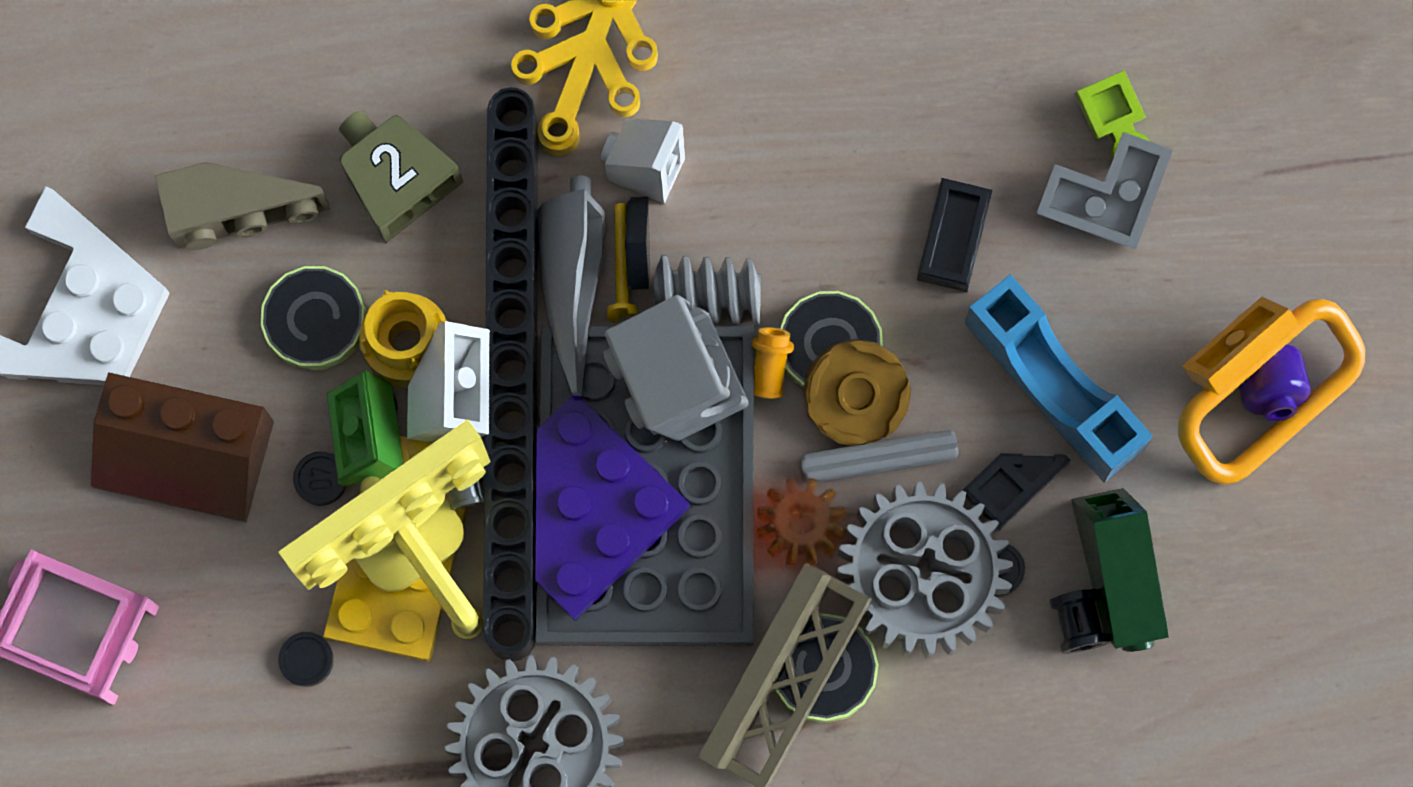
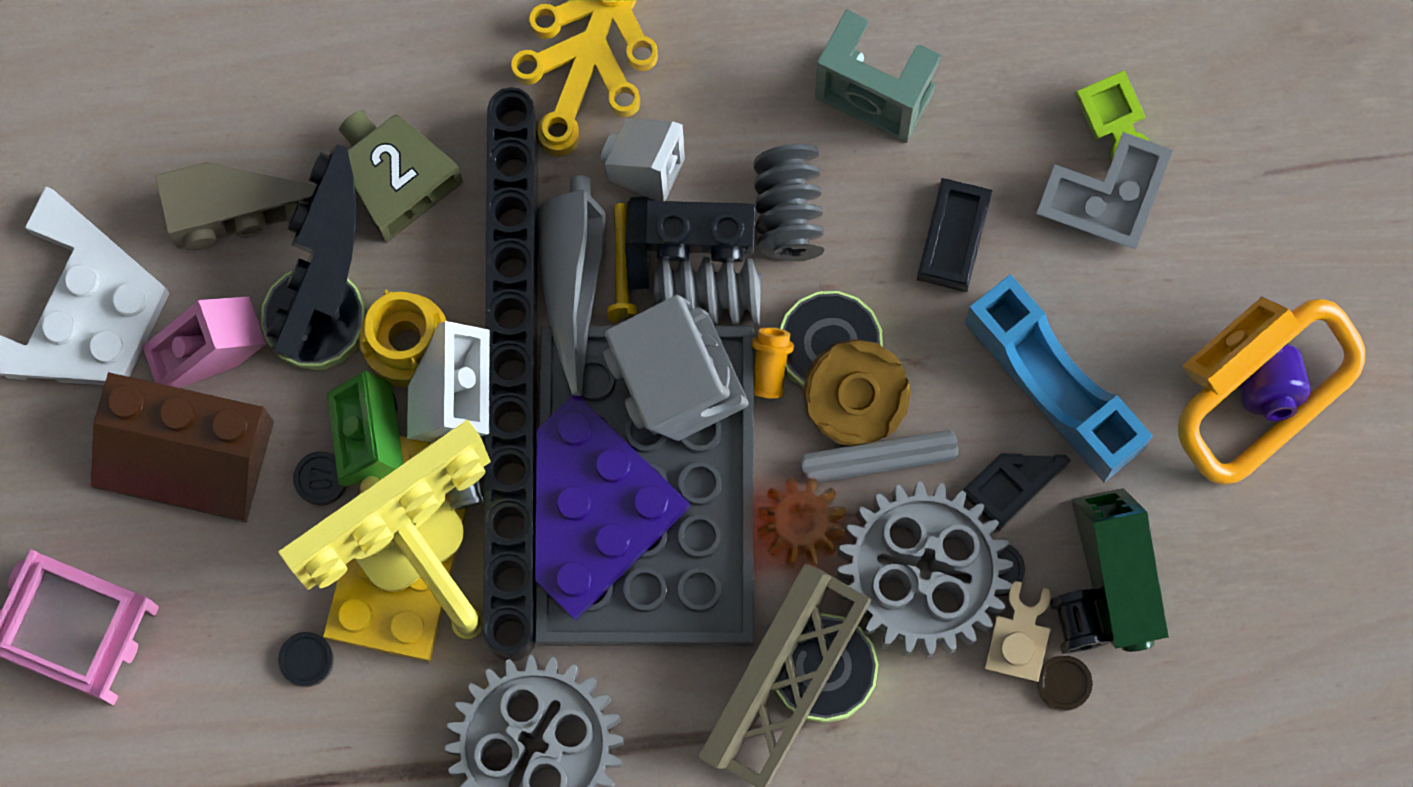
(204, 341): none -> bright pink slope
(328, 233): none -> black slope
(700, 227): none -> black plate
(785, 204): none -> dark grey piece
(869, 93): none -> sand green panel
(1017, 643): none -> tan plate
(1065, 683): none -> dark brown piece

